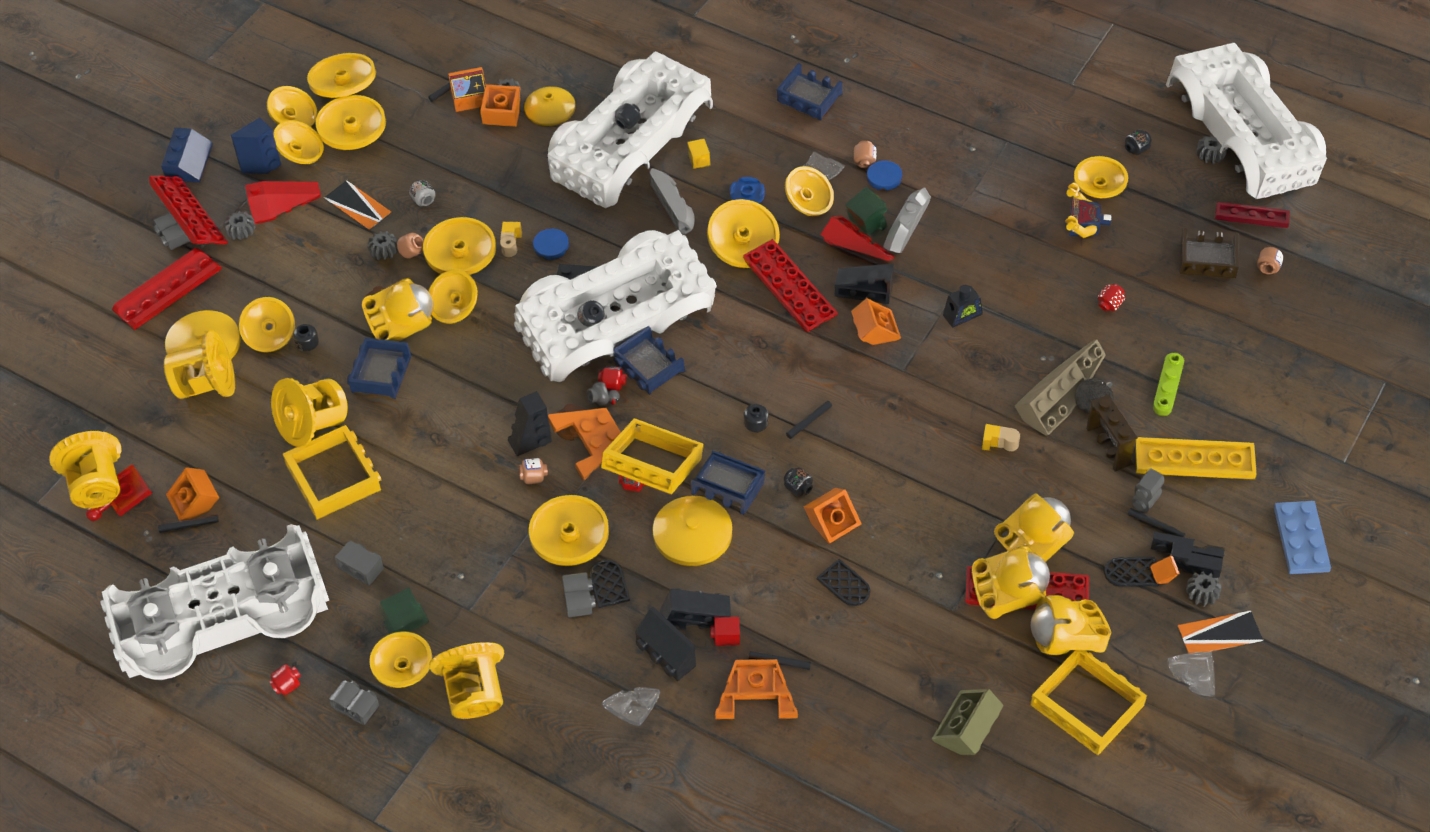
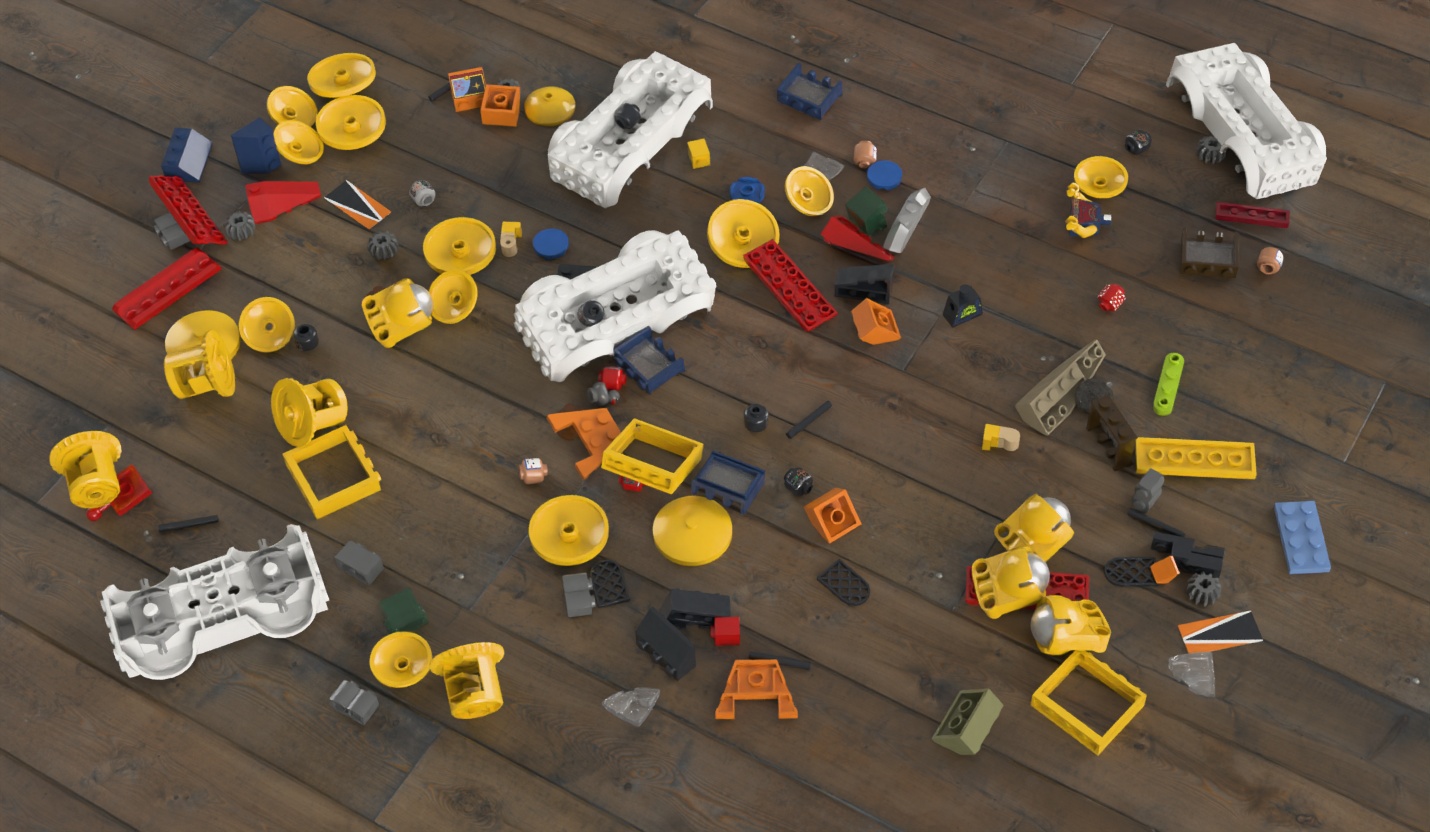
(192, 494): orange slope -> none
(285, 679): red head -> none
(379, 367): dark blue window -> none
(410, 245): nougat head -> none
(531, 425): black wedge -> none
(668, 194): light grey brick -> none

